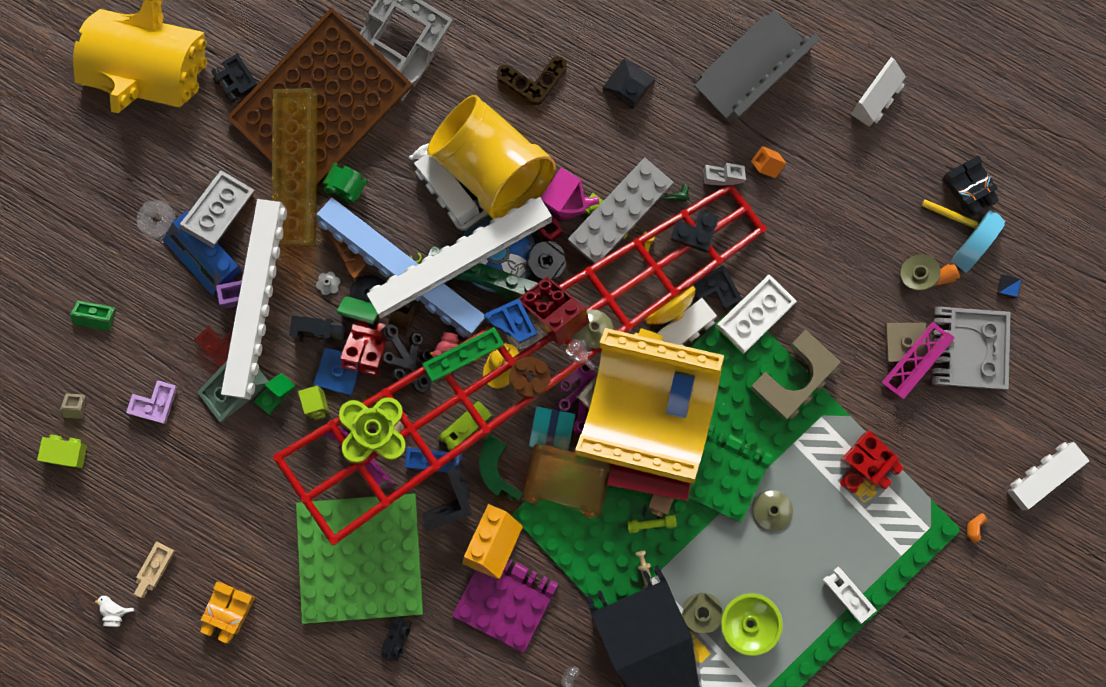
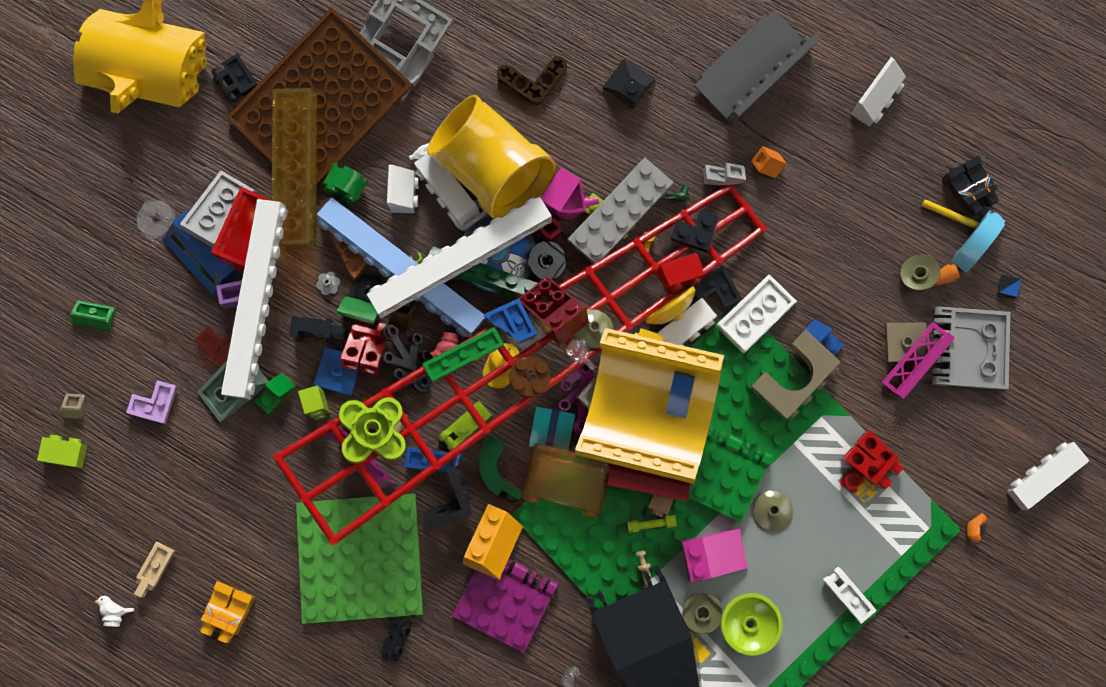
(235, 234): none -> red slope
(401, 190): none -> white slope
(681, 273): none -> red brick
(713, 555): none -> dark pink slope
(823, 335): none -> blue slope

